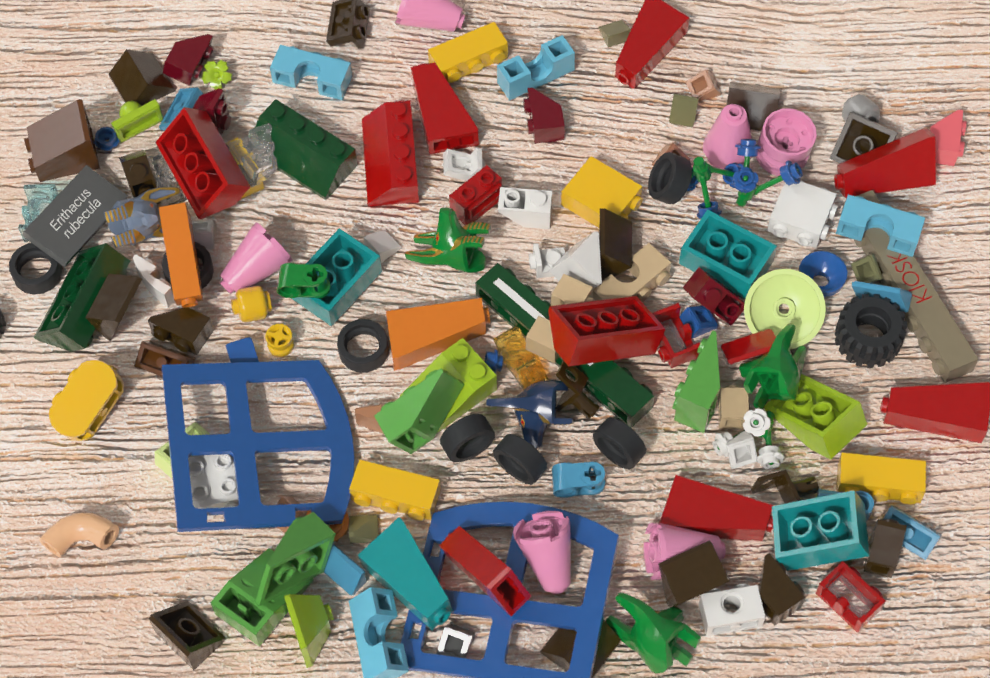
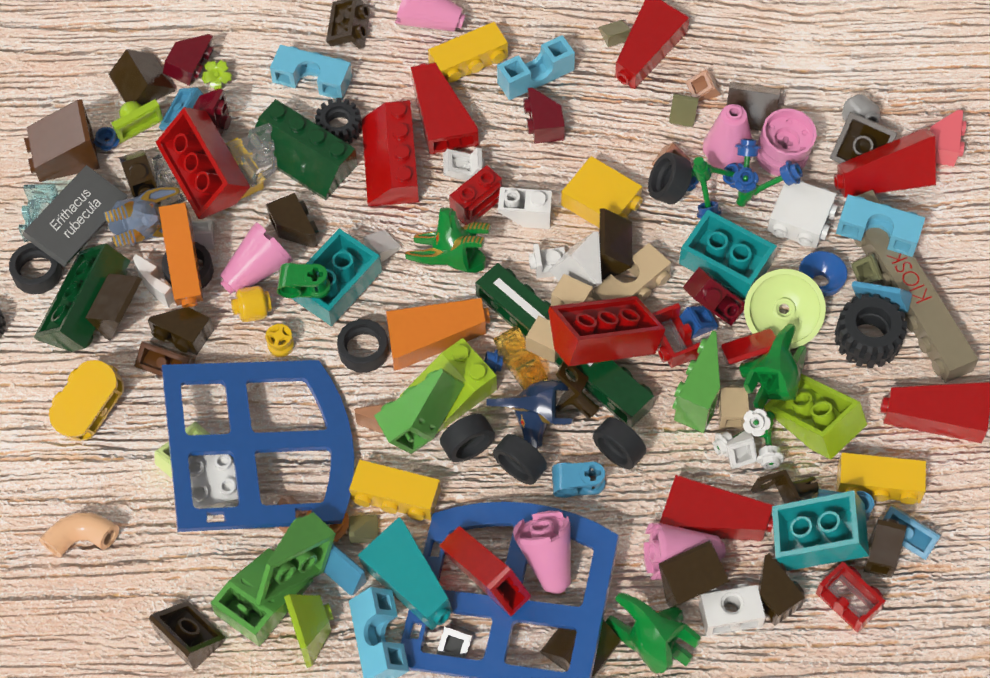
(242, 351): blue slope -> none
(291, 221): none -> dark brown slope
(340, 110): none -> black tyre

